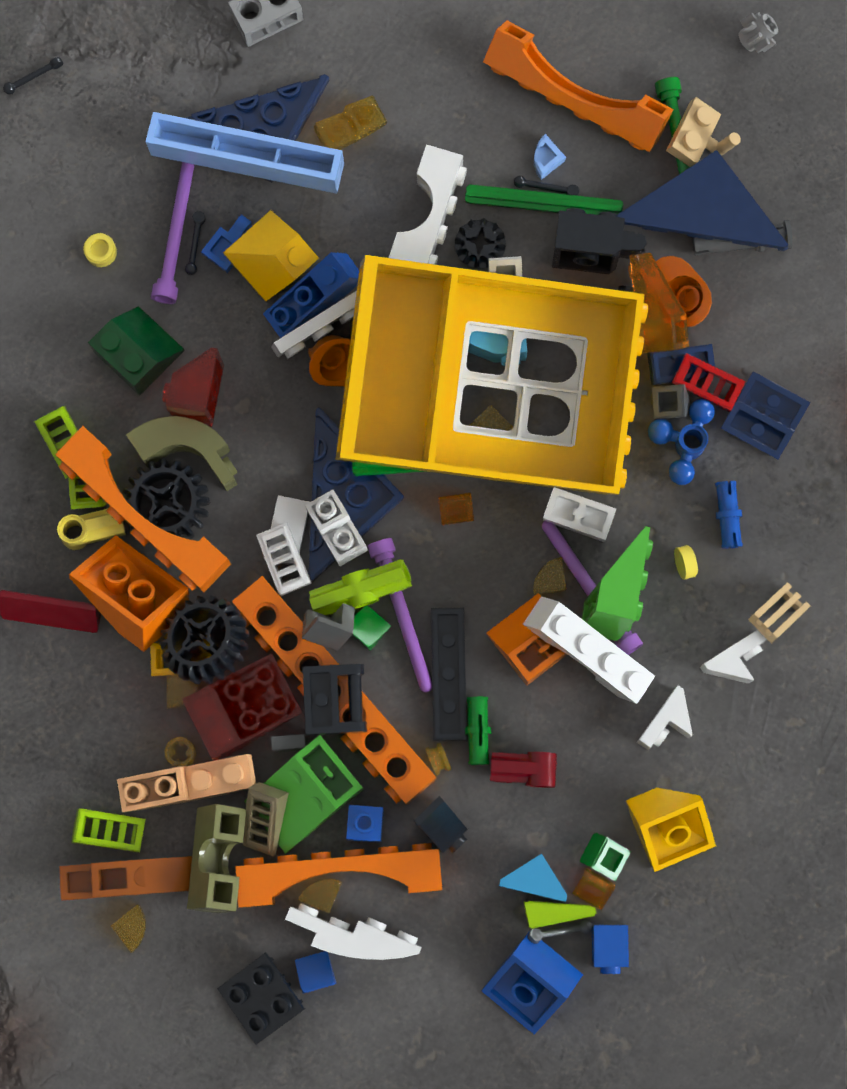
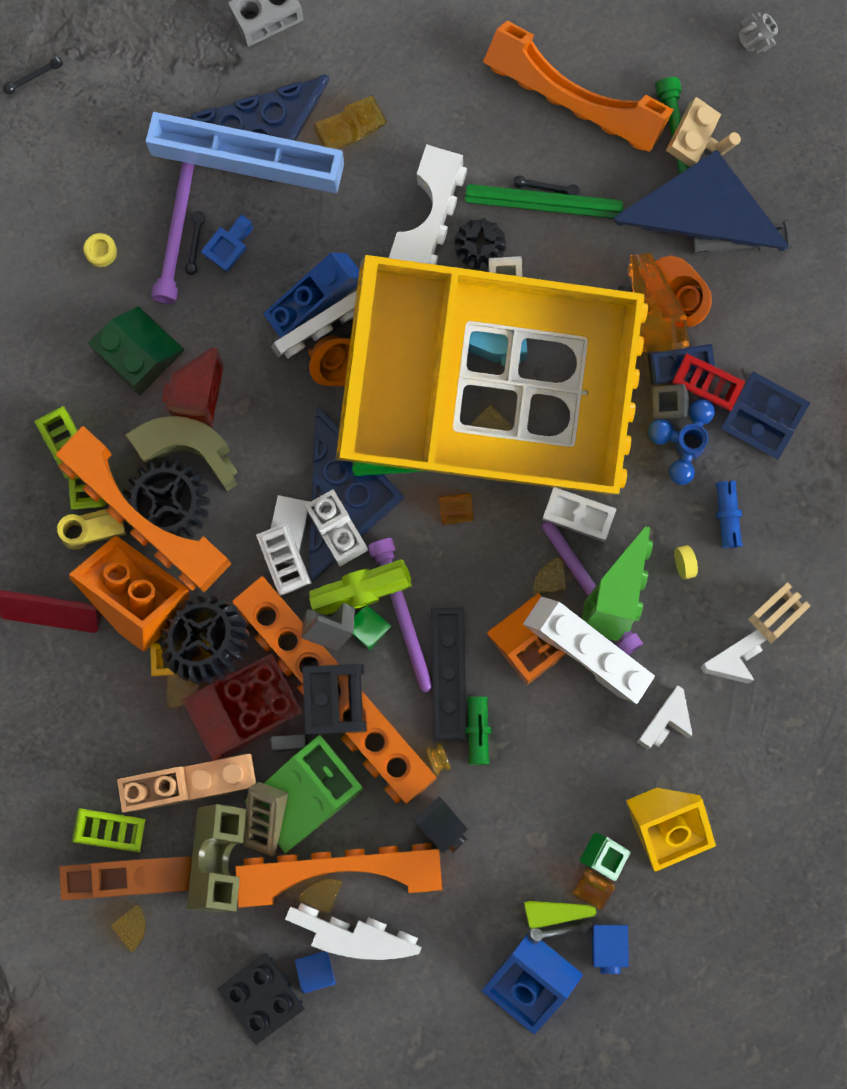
(190, 753): clear yellow bush -> none
(270, 255): yellow slope -> none
(365, 823): blue brick -> none
(533, 768): dark red piece -> none
(536, 879): dark azure slope -> none
(547, 157): light blue tile -> none
(593, 241): black hinge -> none

